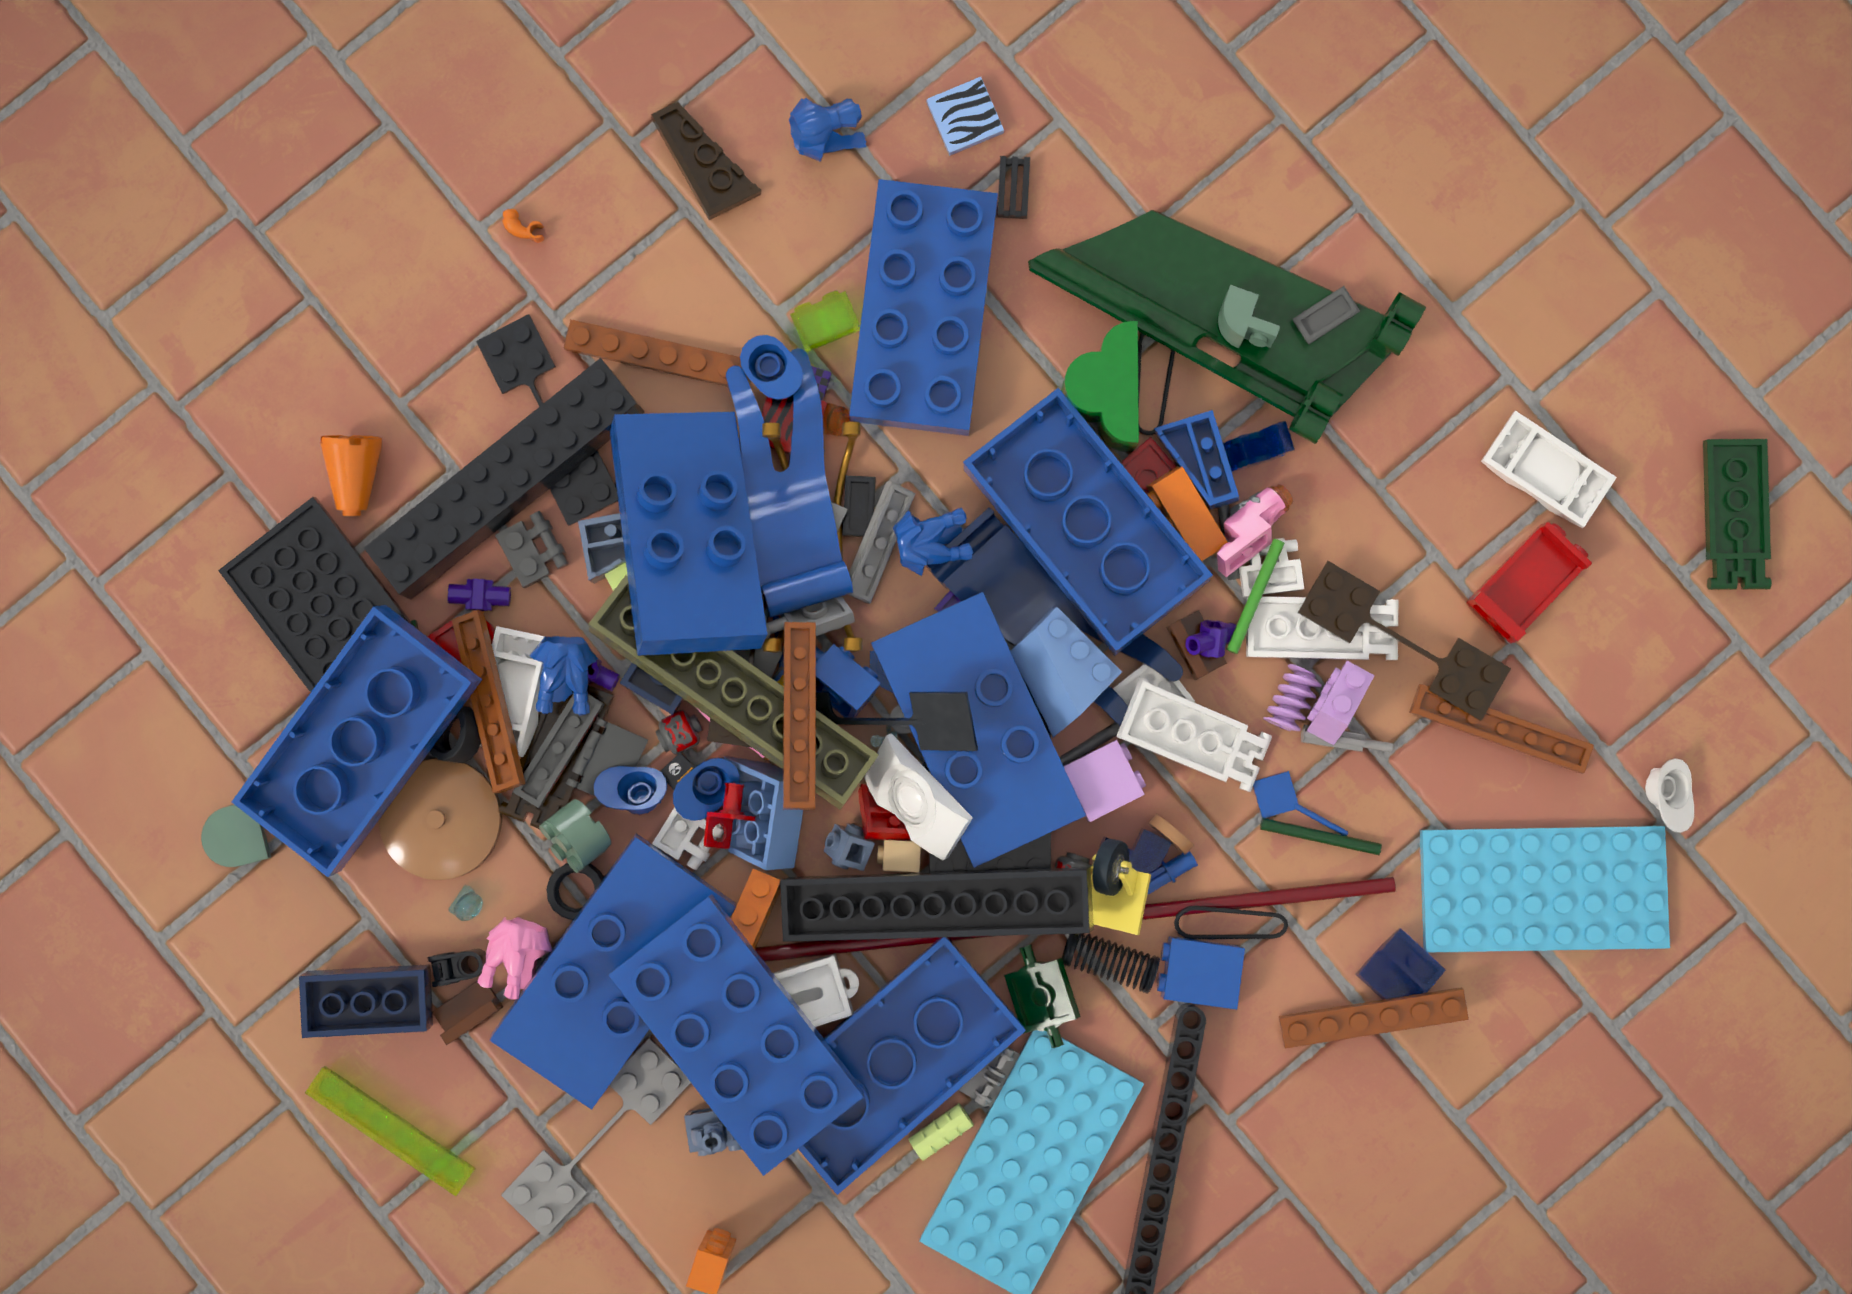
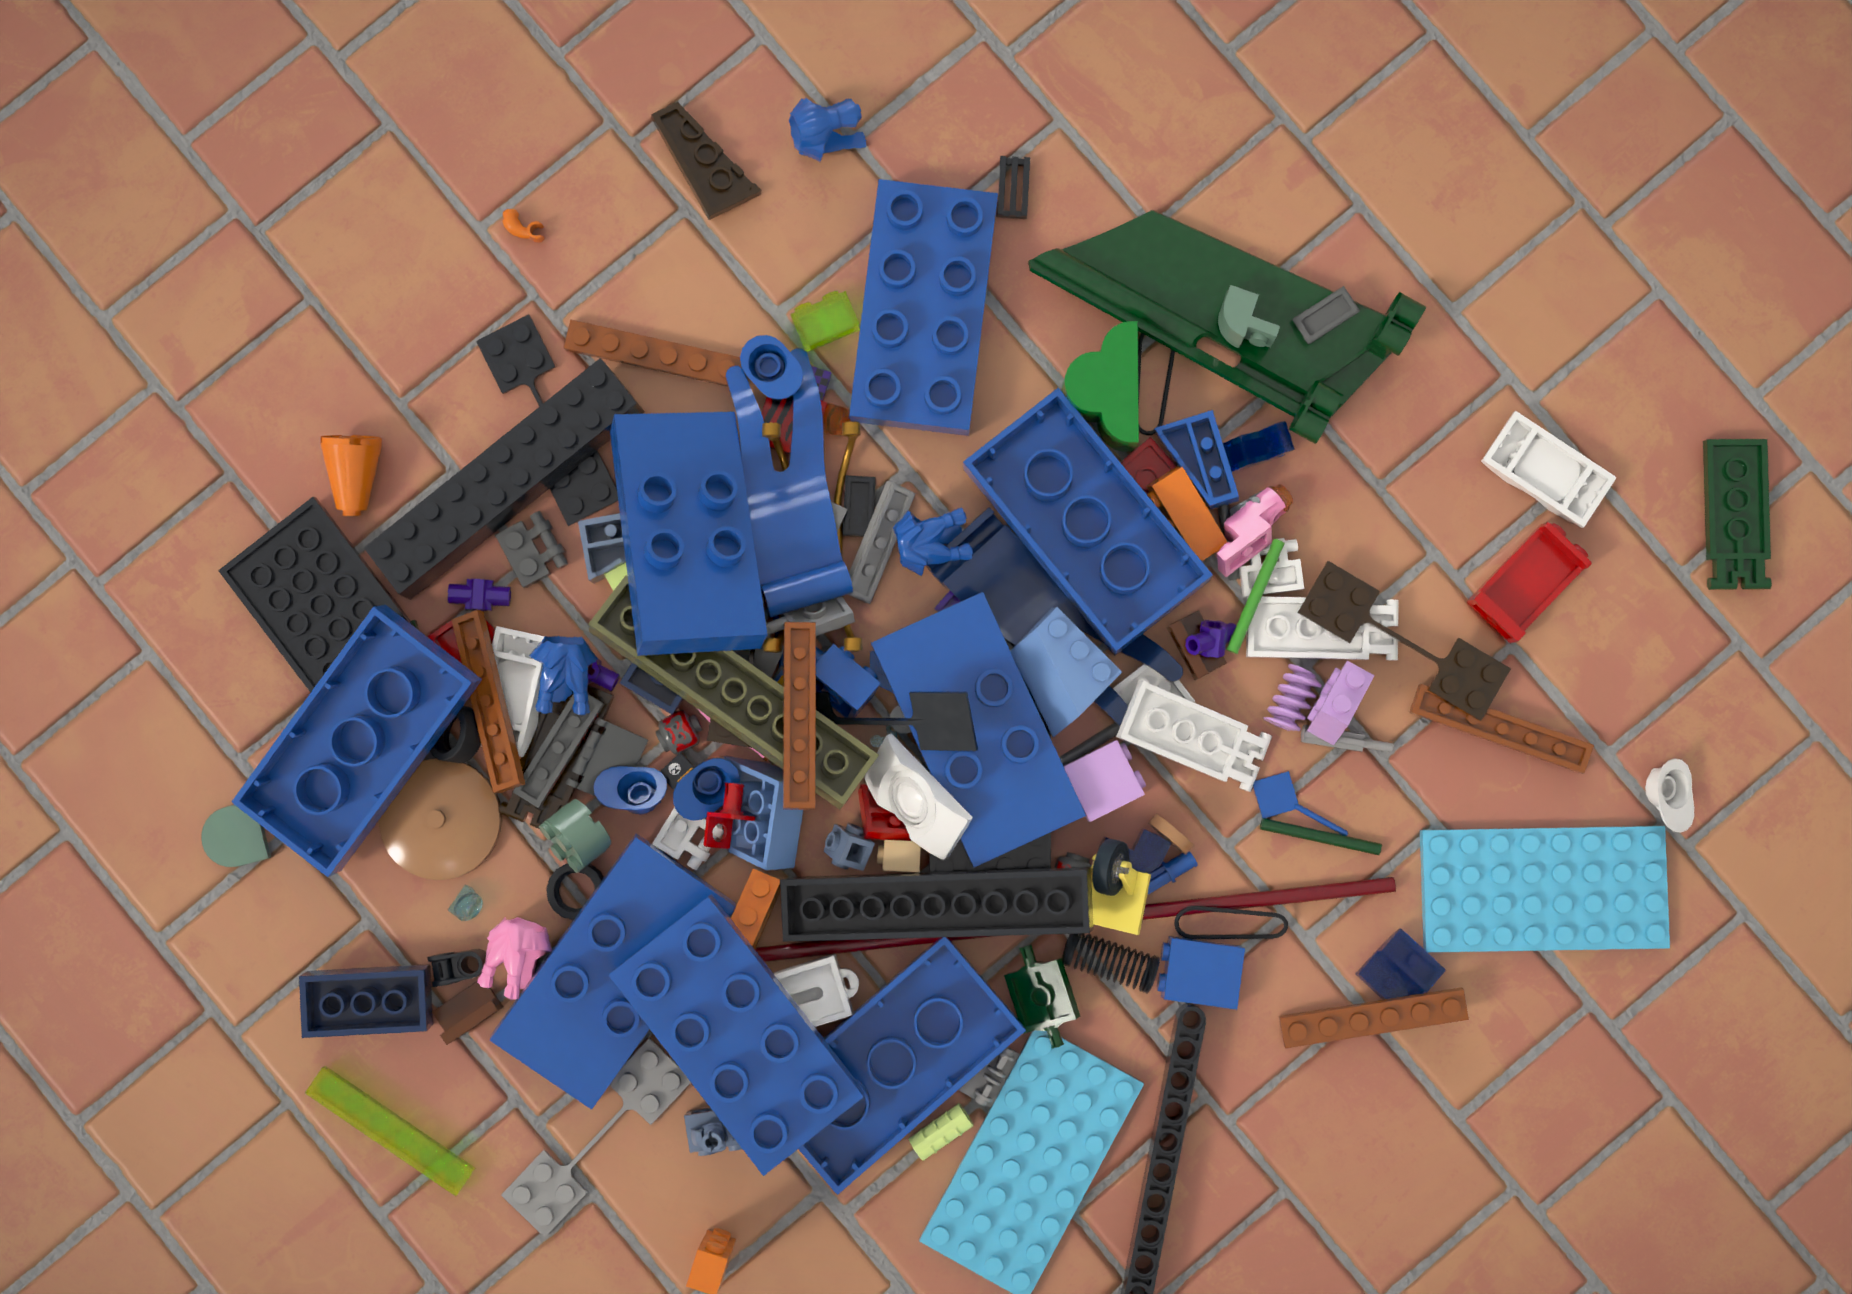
(965, 116): light blue tile -> none

